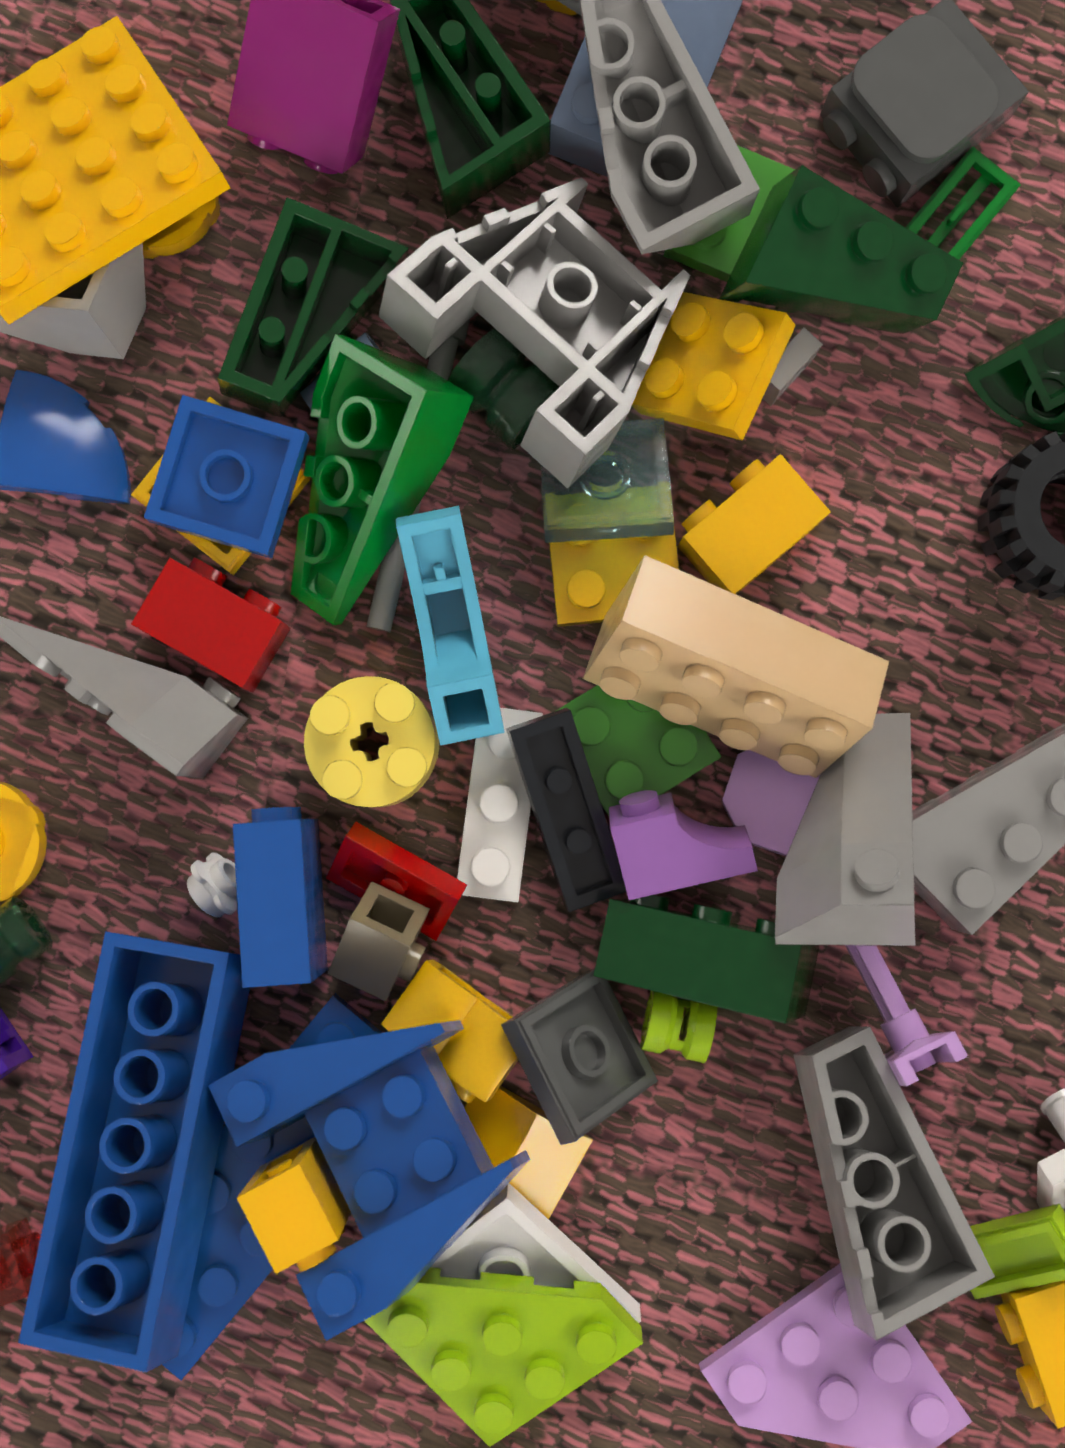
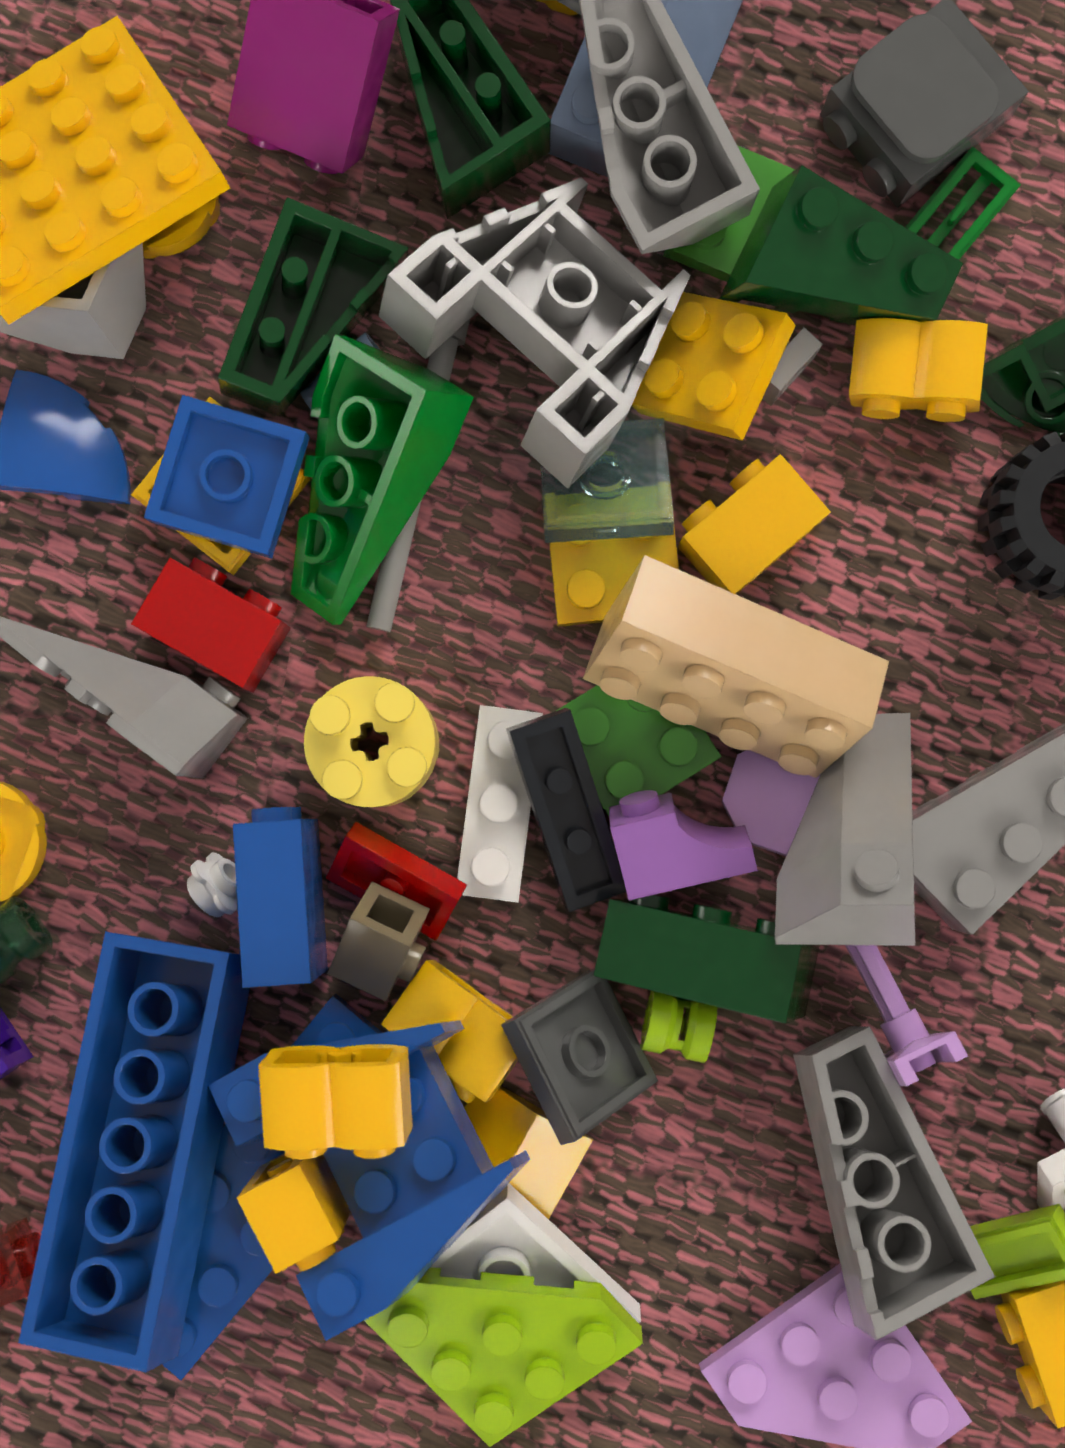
(336, 1099): none -> yellow brick
(450, 626): medium azure arch -> none
(502, 386): clear green wheel -> none
(918, 367): none -> yellow brick

